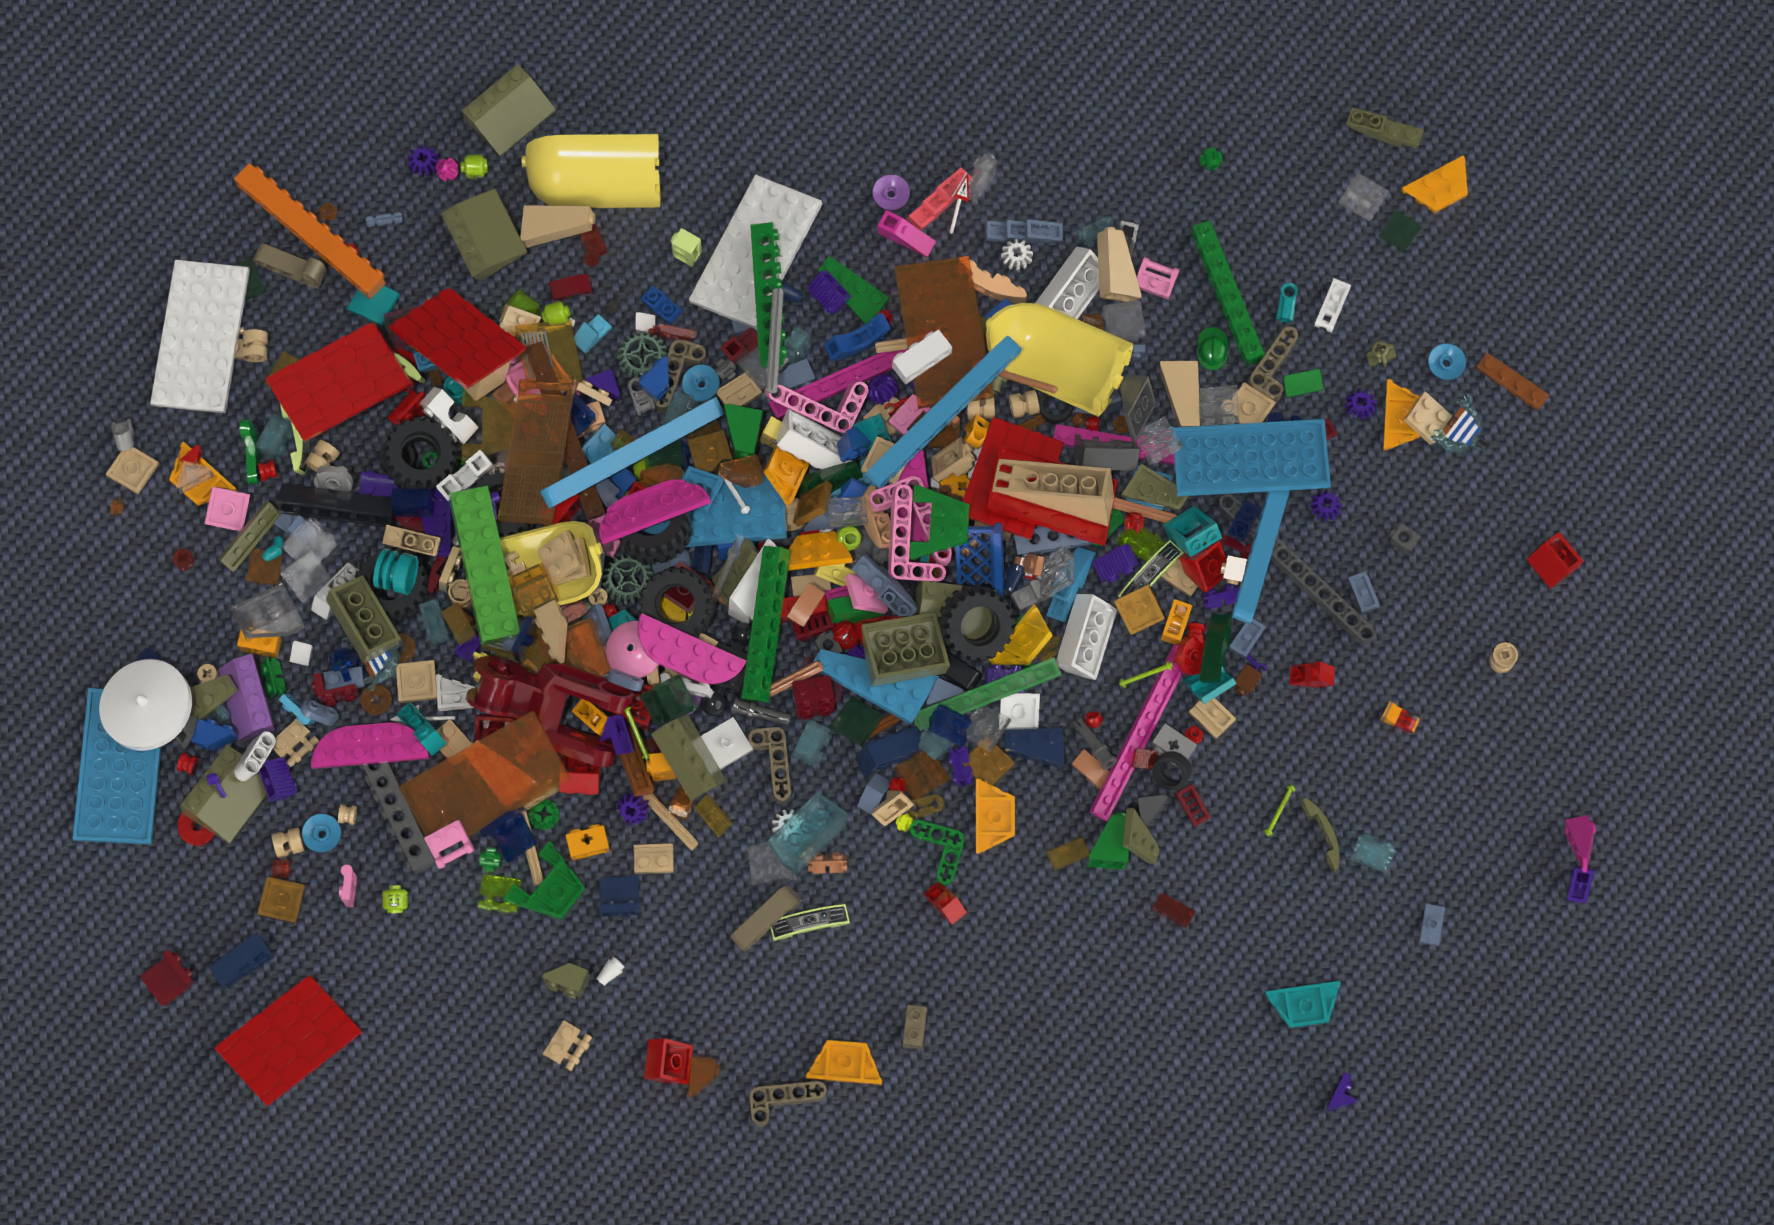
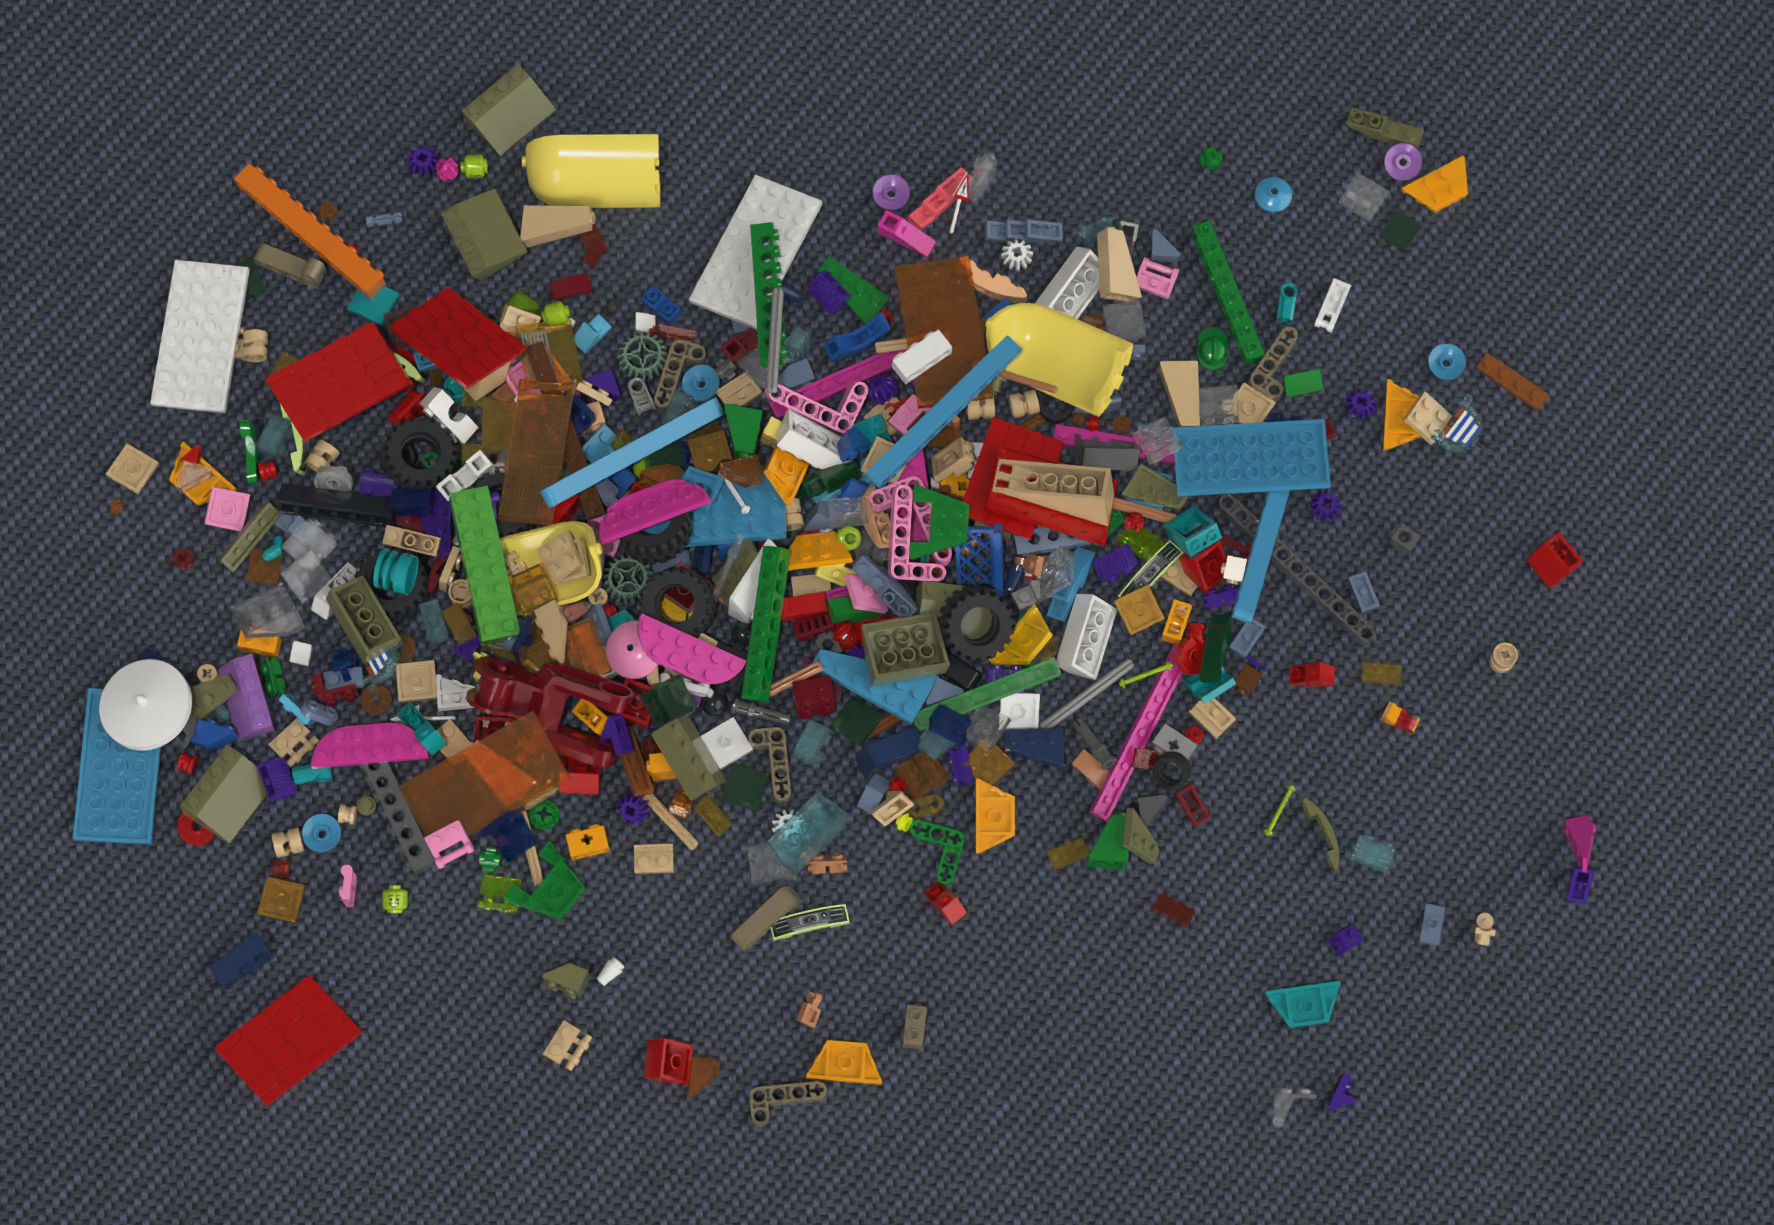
(123, 434): light grey piece -> none
(168, 978): dark red bracket -> none
(213, 779): dark purple hand -> none
(254, 756): white beam -> none
(306, 774): none -> teal piece
(366, 805): none -> olive plate
(619, 896): dark blue bracket -> none
(625, 680): sand blue beam -> none
(637, 734): lime axle -> none
(656, 381): blue slope -> none
(686, 247): yellowish green brick -> none
(745, 787): none -> clear green plate
(806, 604): nougat slope -> none
(809, 1011): none -> nougat plate
(812, 503): pearl gold plate -> none
(974, 432): light orange leg -> none
(1087, 694): none -> light grey axle
(1093, 719): red plate -> none
(1137, 403): dark grey slope -> none
(1162, 249): none -> sand blue slope
(1244, 520): clear blue slope -> none
(1273, 202): none -> dark azure dish
(1283, 1102): none -> clear plate
(1345, 940): none -> dark purple bracket
(1380, 353): olive piece -> none
(1381, 673): none -> clear yellow plate
(1412, 158): none -> medium lavender dish
(1483, 928): none -> tan hips

